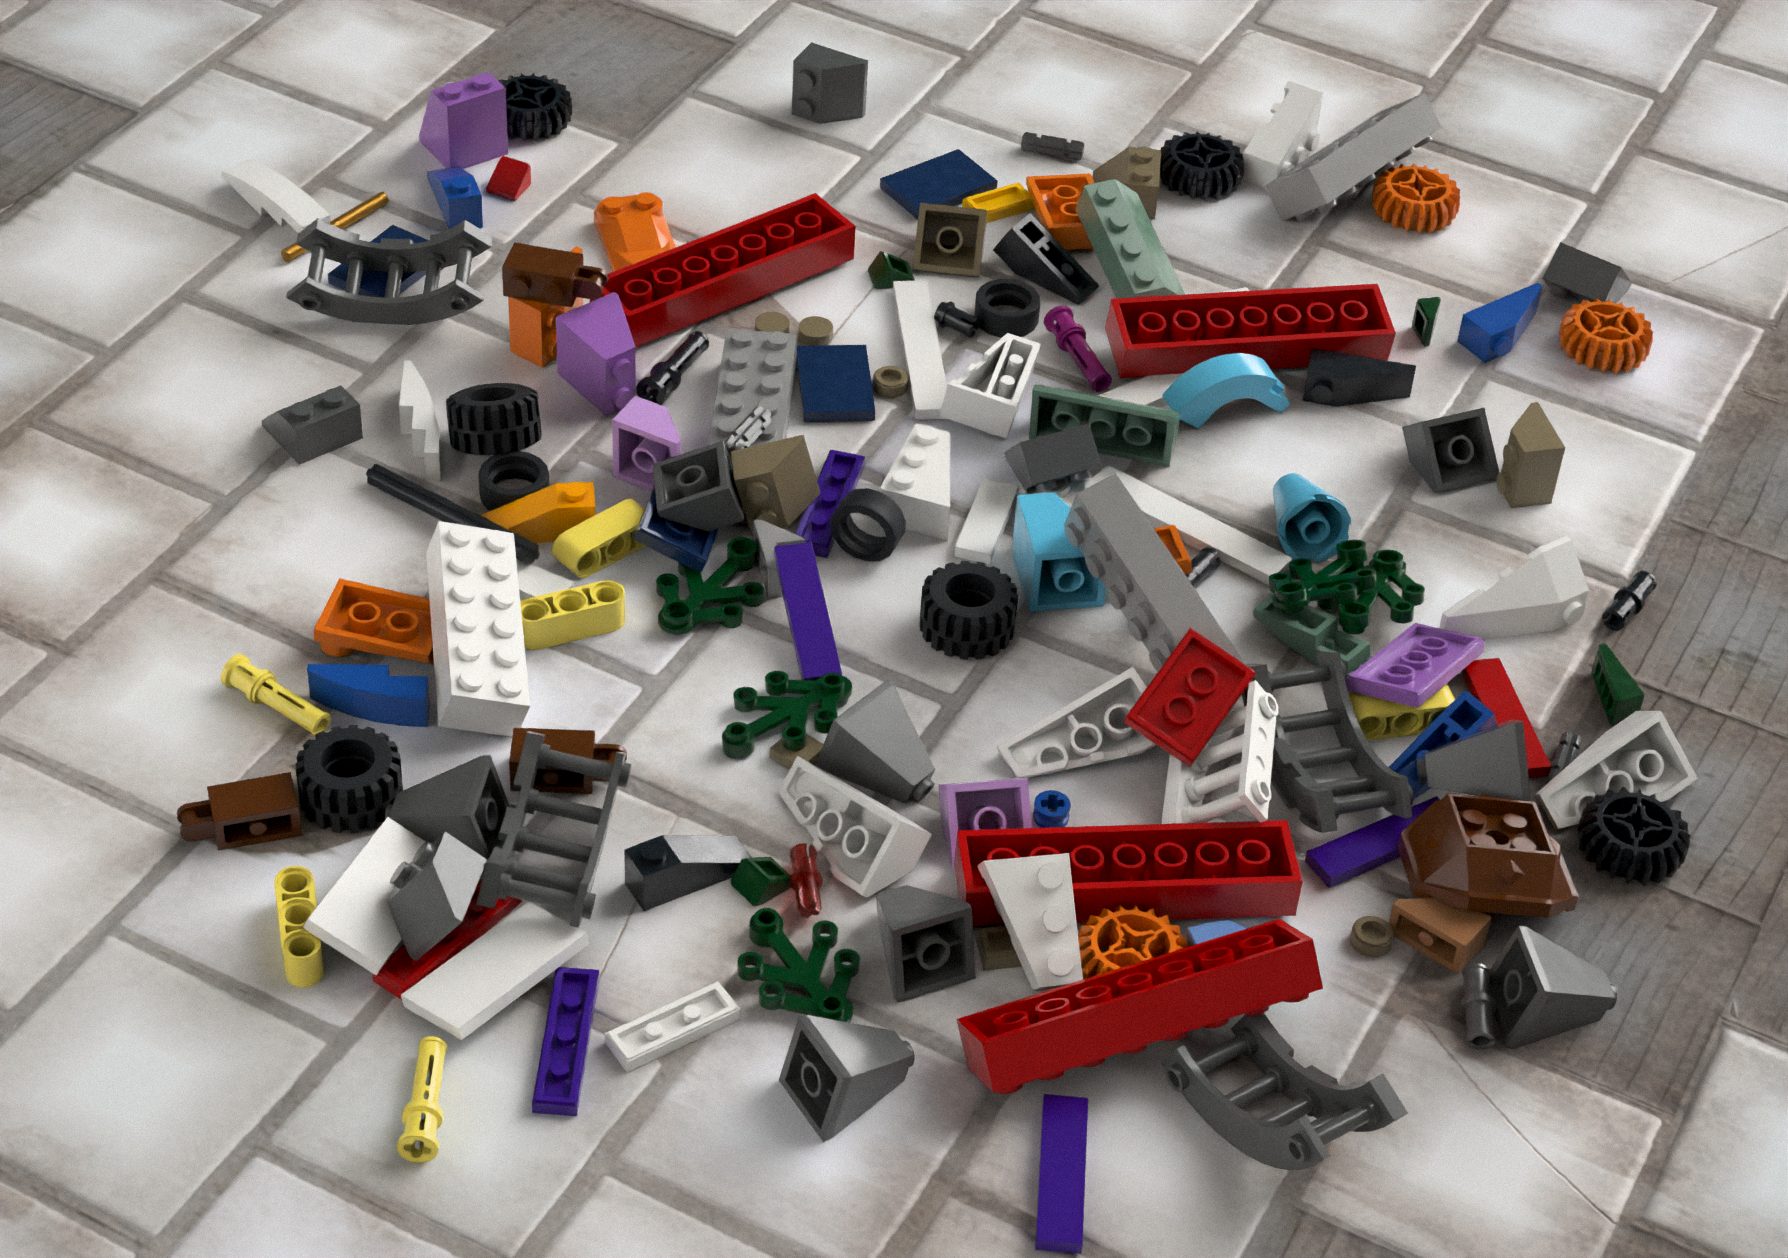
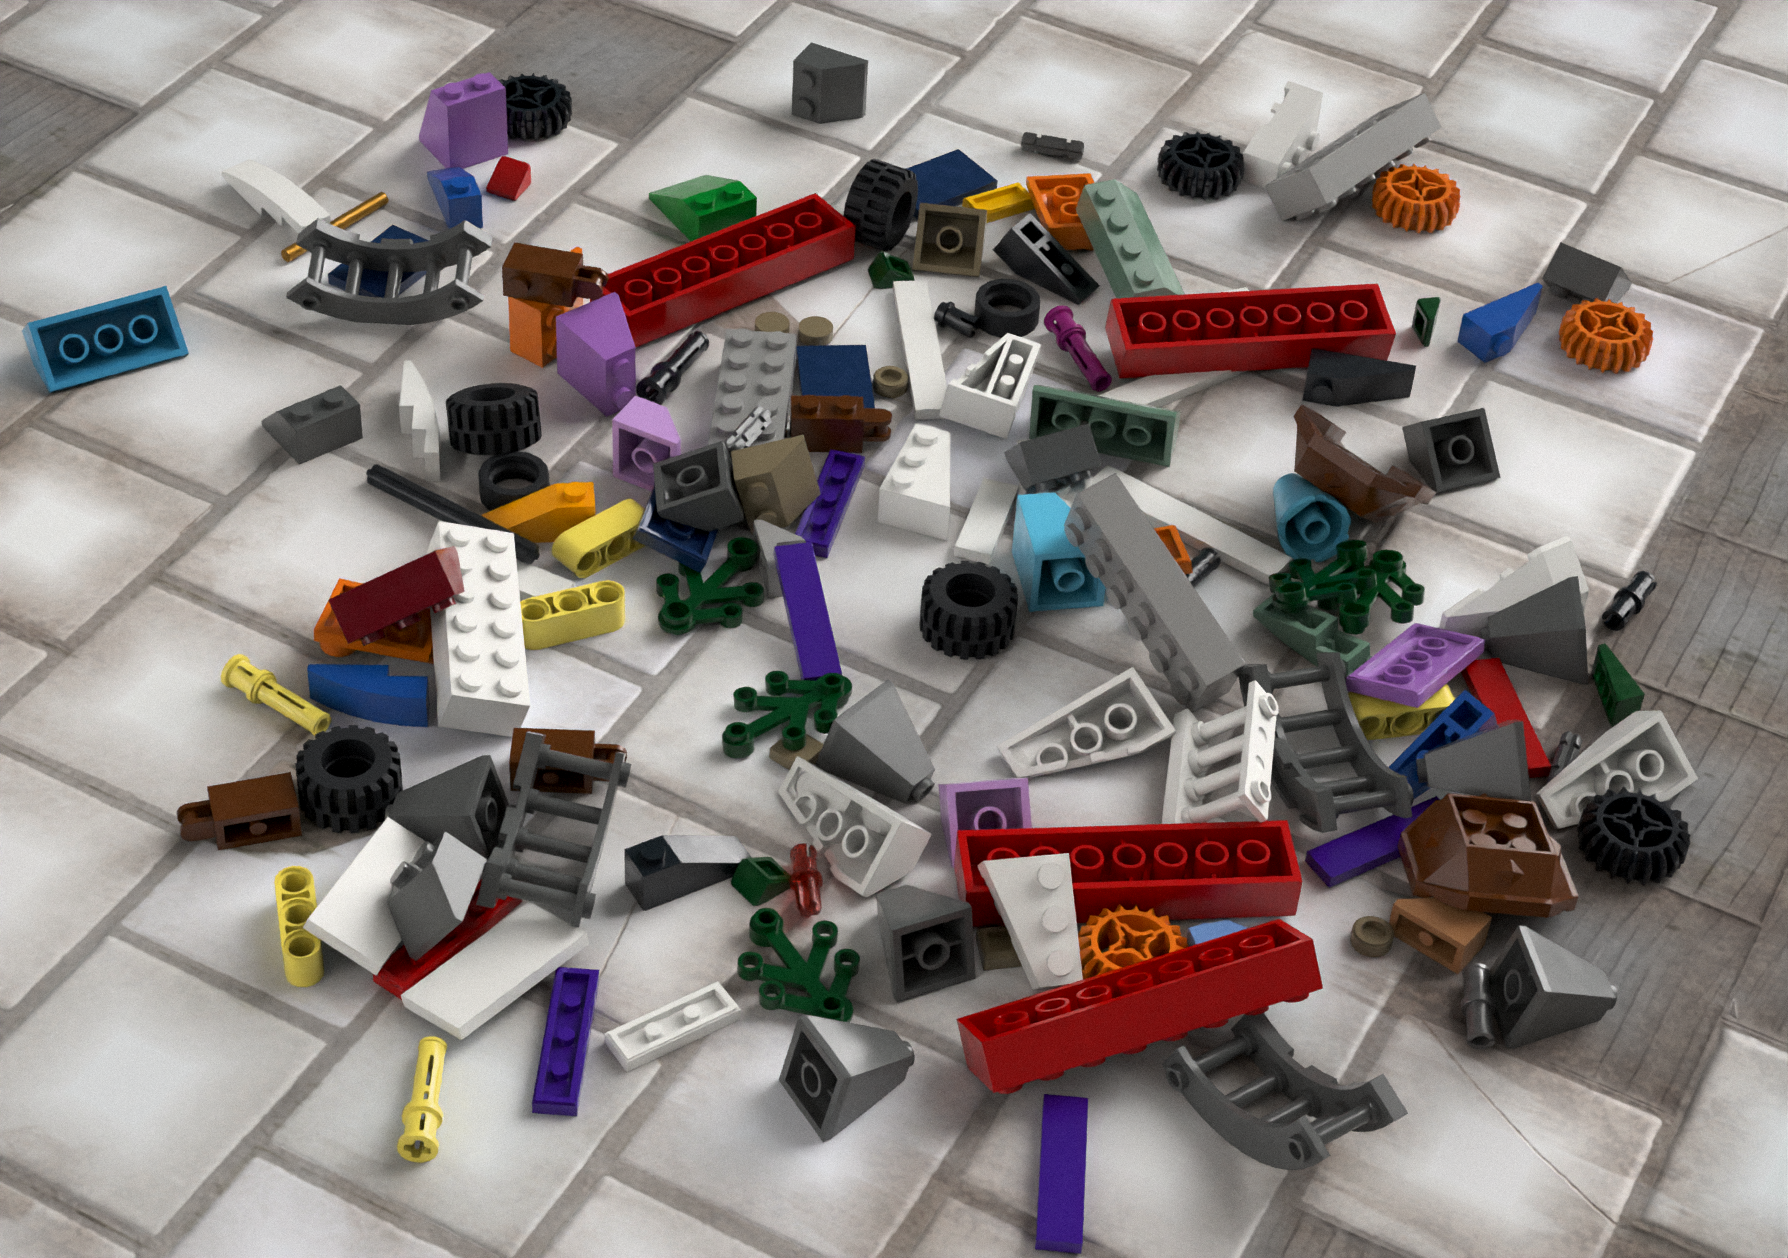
(105, 339): none -> dark azure slope
(399, 596): none -> dark red slope
(632, 228): orange slope -> none
(705, 204): none -> green slope
(837, 422): none -> reddish brown brick
(878, 507): black tyre -> none
(881, 204): none -> black tyre
(1051, 800): blue bush -> none
(1137, 170): dark tan slope -> none
(1190, 697): red tile -> none
(1220, 381): medium azure arch -> none
(1347, 477): none -> reddish brown piece
(1531, 460): dark tan slope -> none
(1543, 633): none -> dark grey slope

